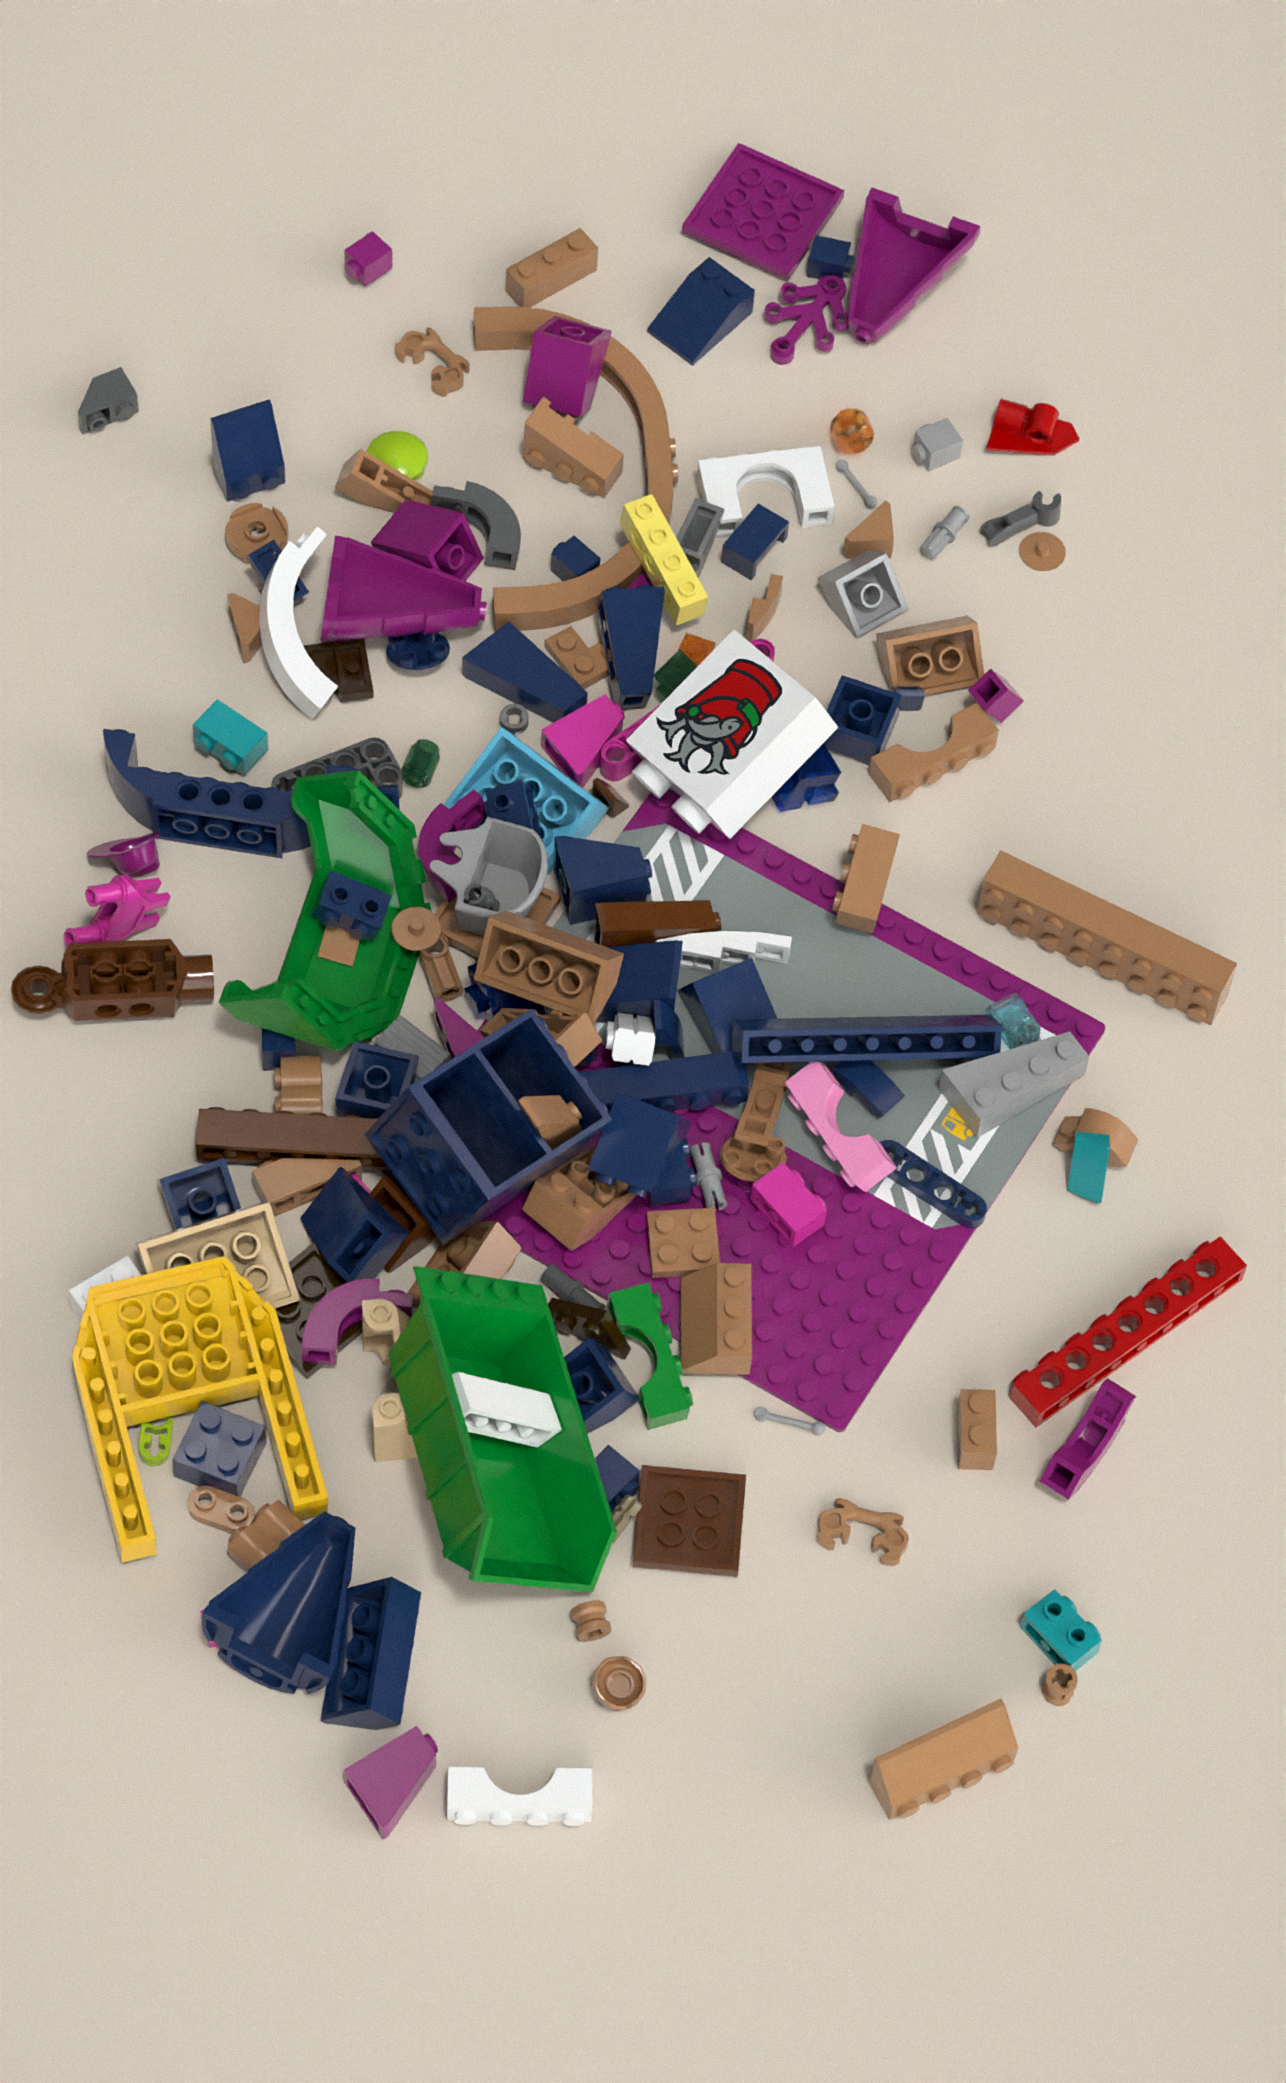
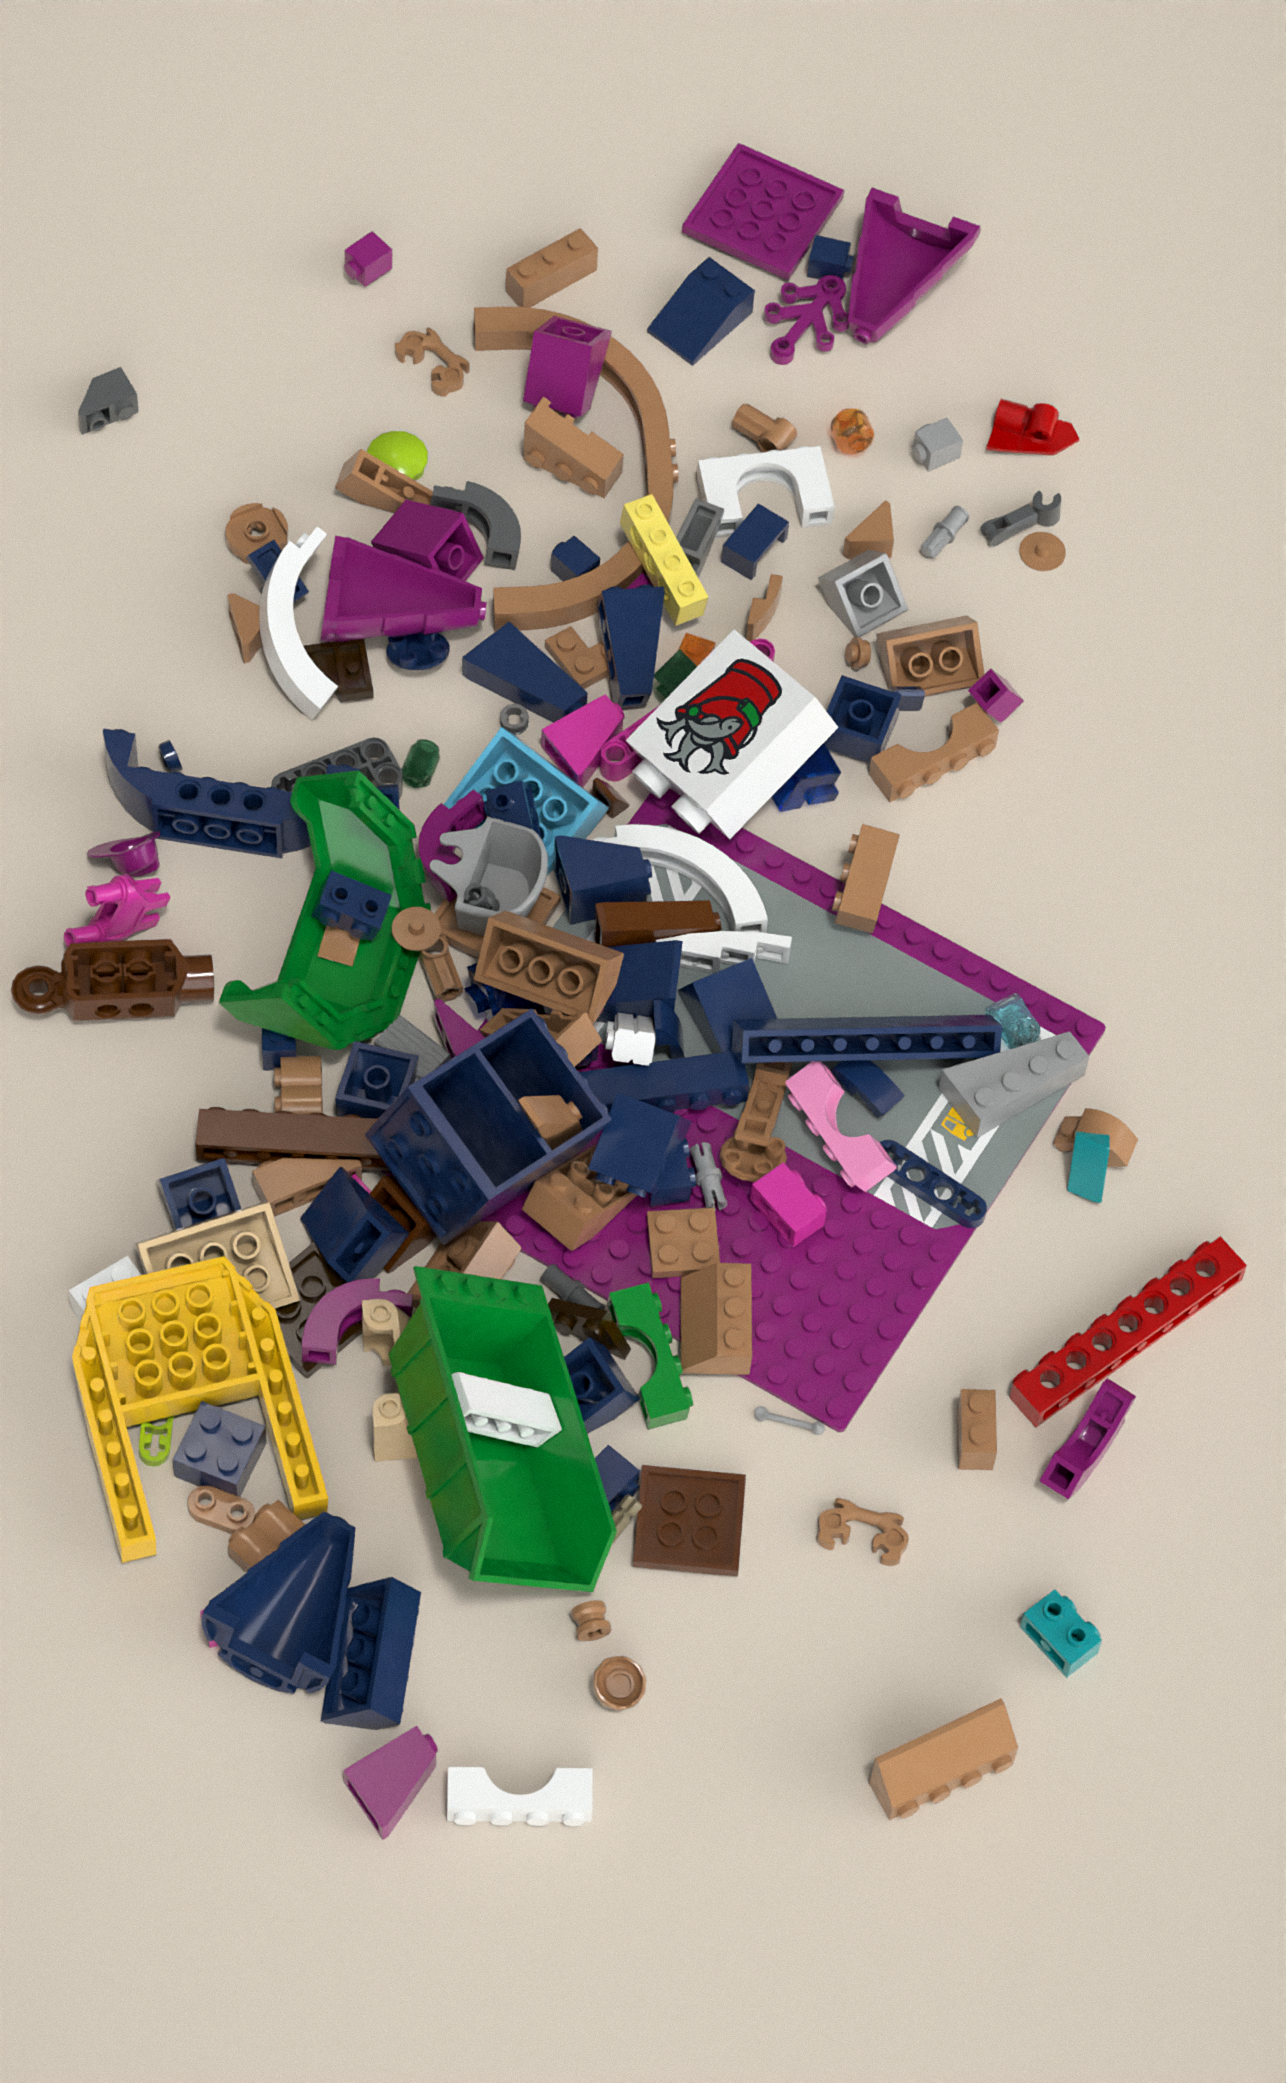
(169, 756): none -> dark blue tile
(230, 737): teal brick -> none
(247, 451): dark blue slope -> none
(703, 865): none -> white arch
(767, 432): none -> medium nougat piece
(842, 467): light grey hinge -> none
(858, 652): none -> medium nougat plate
(1066, 1677): medium nougat bush -> none
(1106, 938): medium nougat brick -> none

